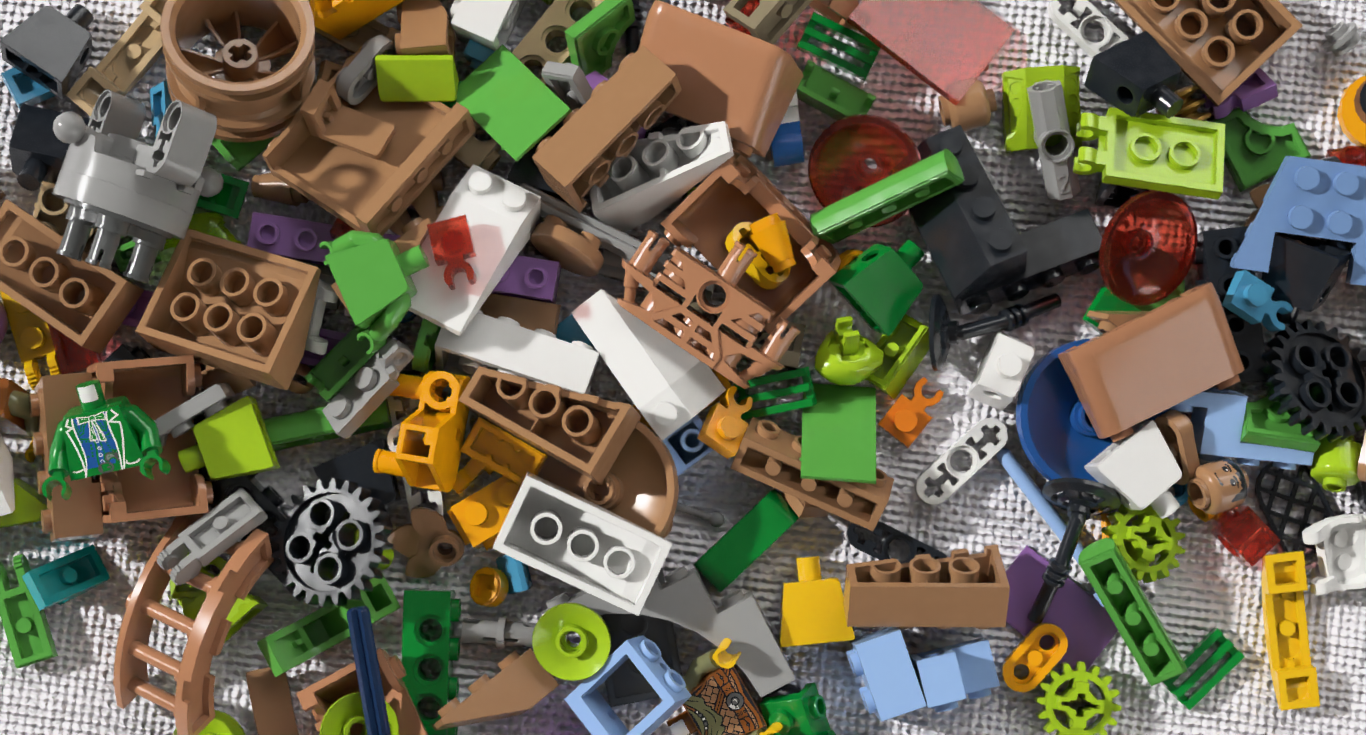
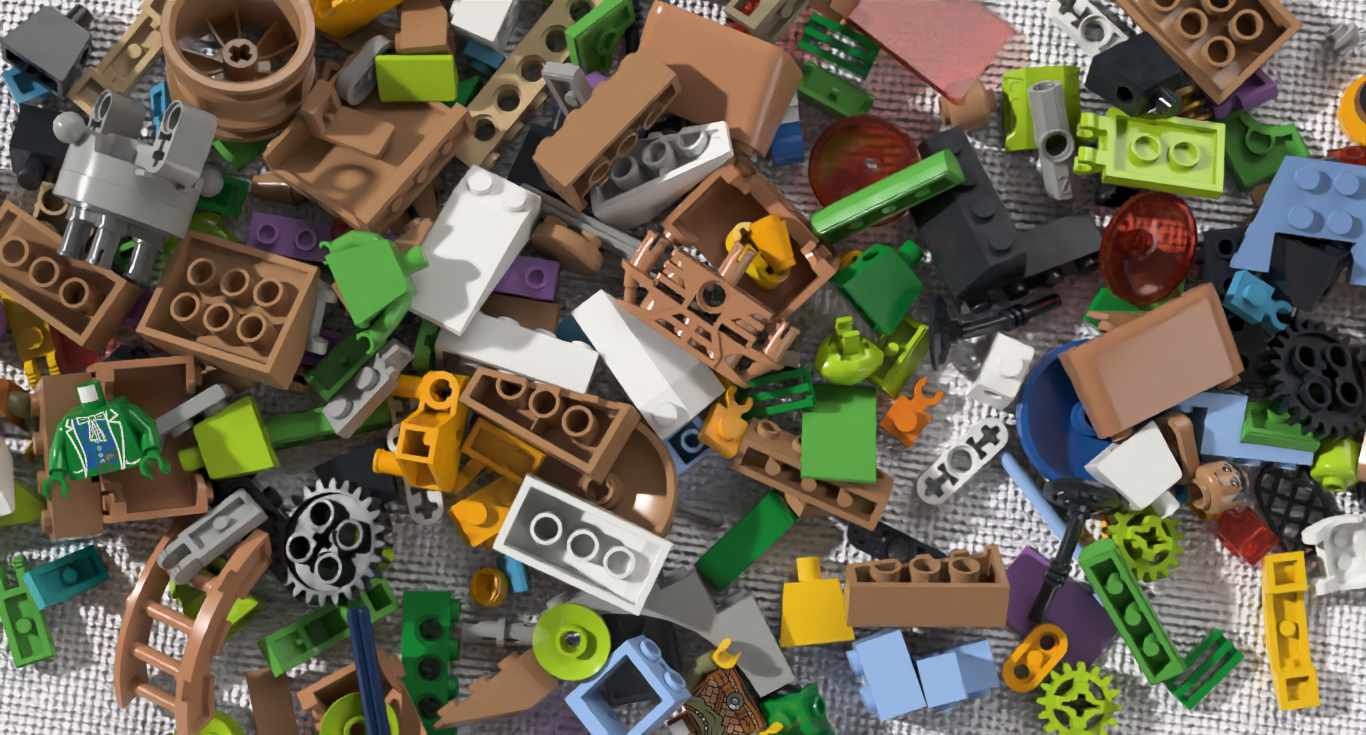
(421, 543): medium nougat plate -> none
(452, 245): clear red plate -> none
(510, 103): bright green window -> none

